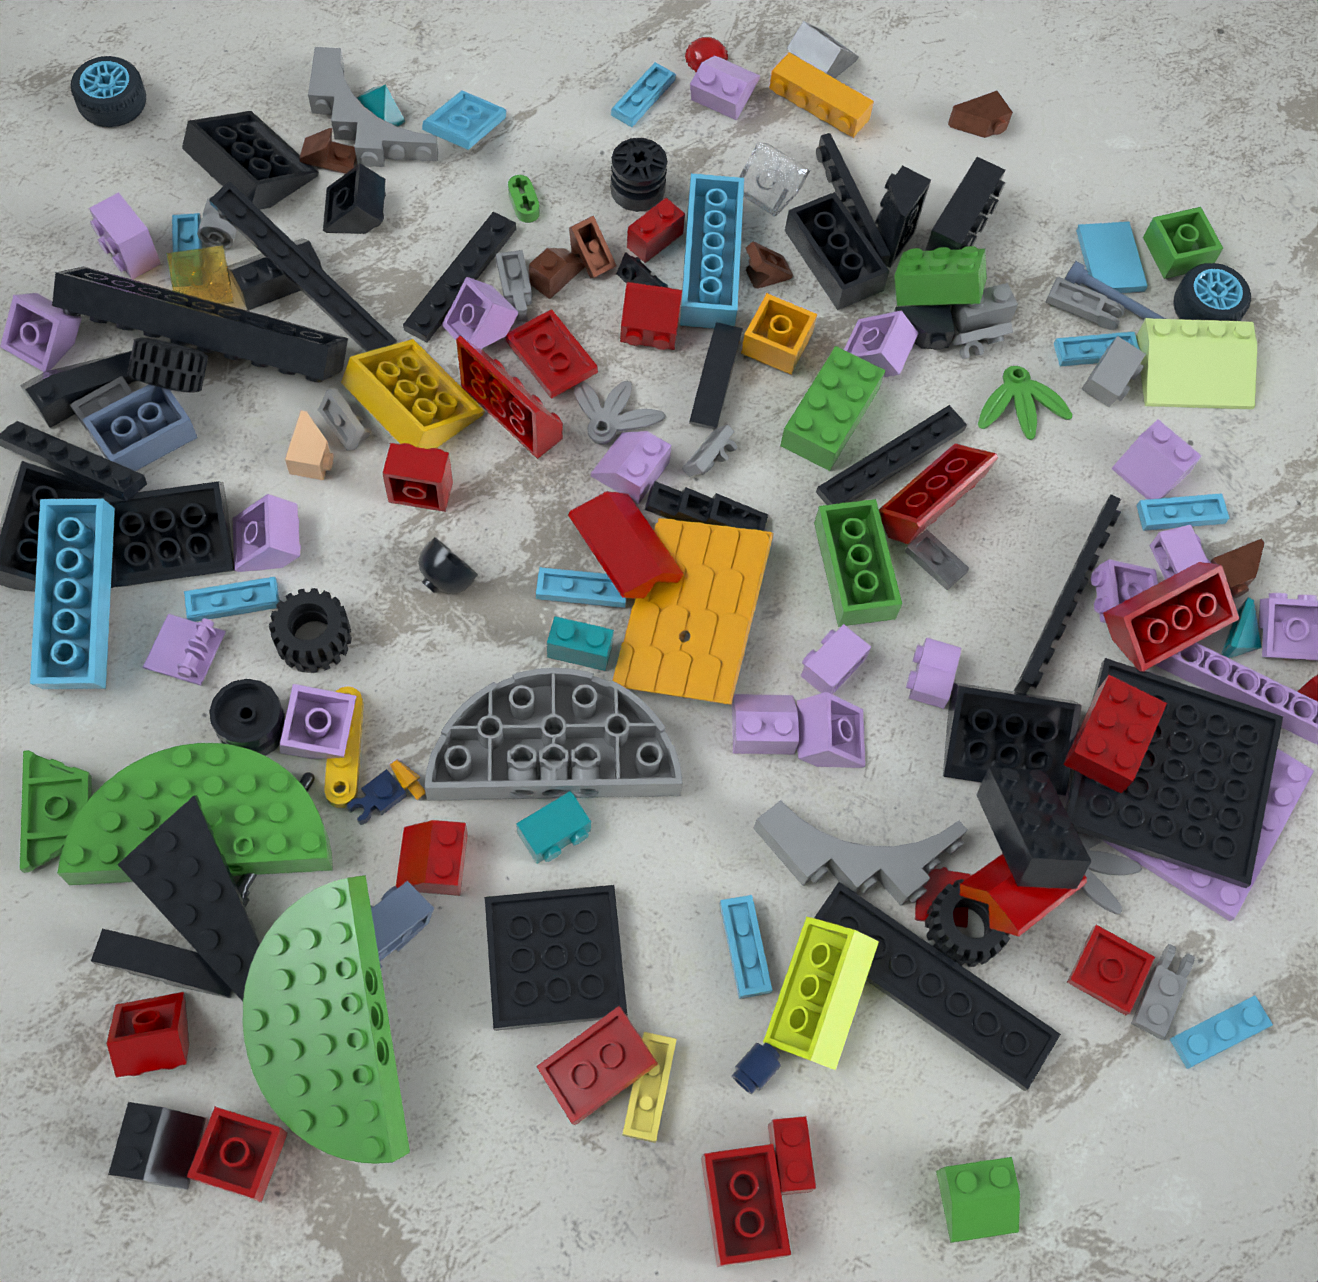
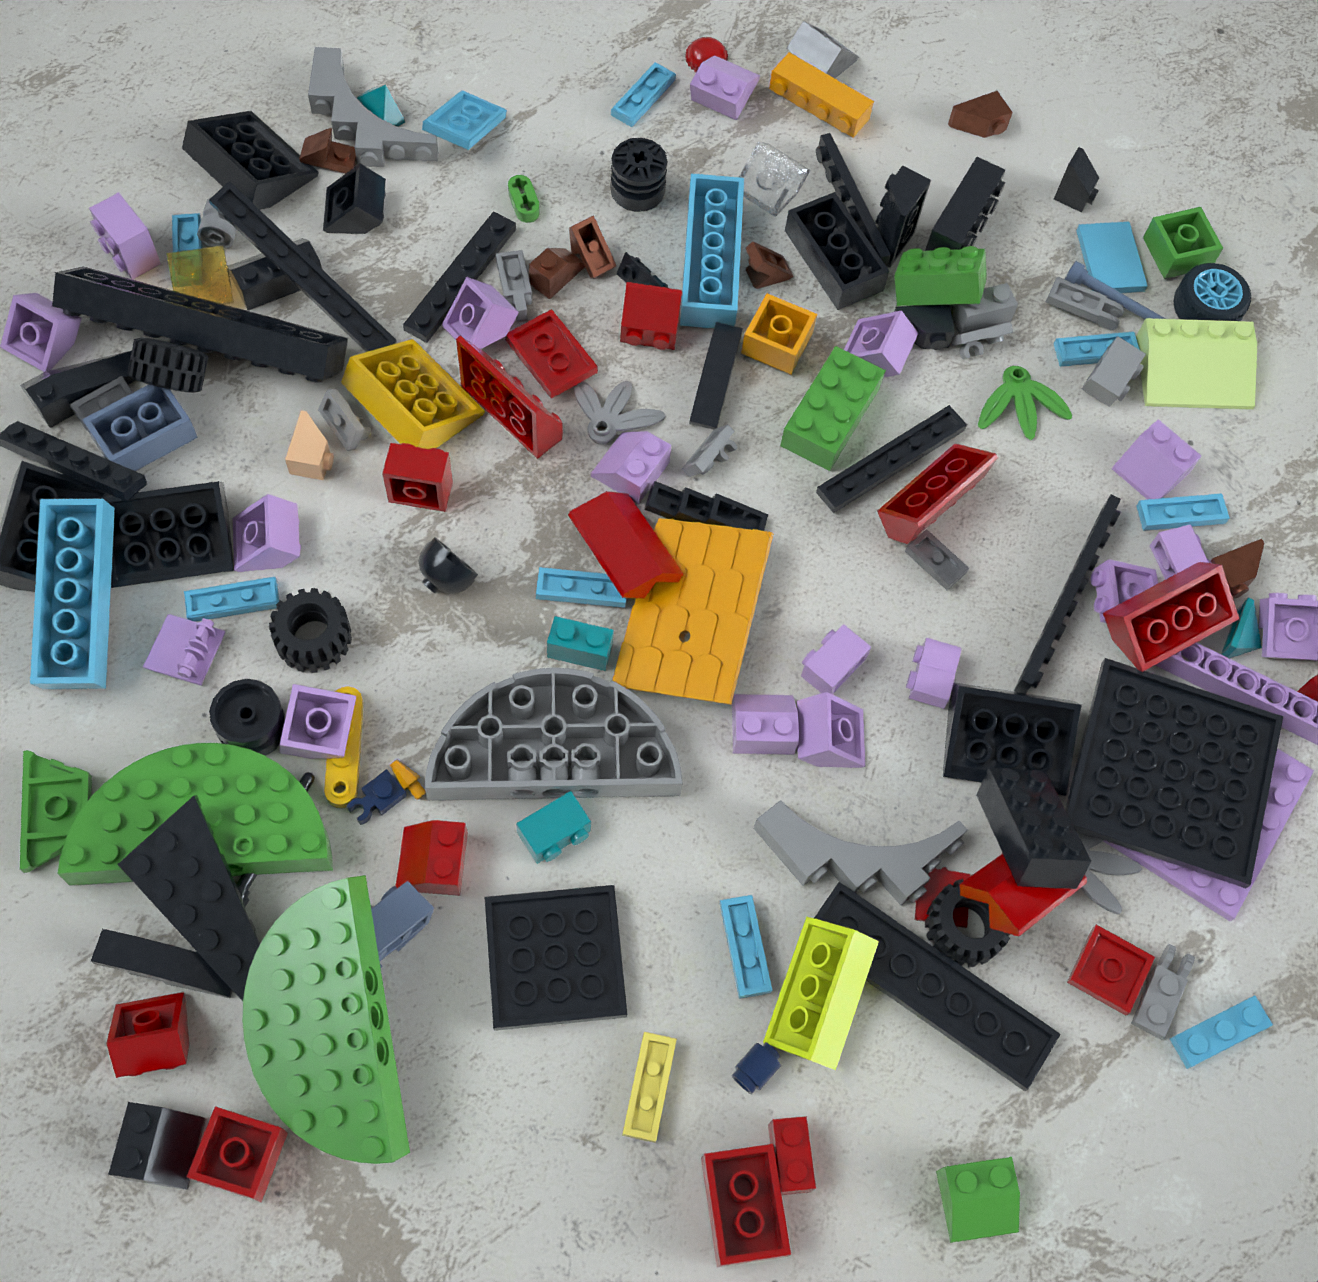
(108, 91): black wheel -> none
(597, 1065): red plate -> none
(655, 230): red brick -> none
(857, 563): bright green brick -> none
(1078, 182): none -> black slope
(1115, 734): red brick -> none

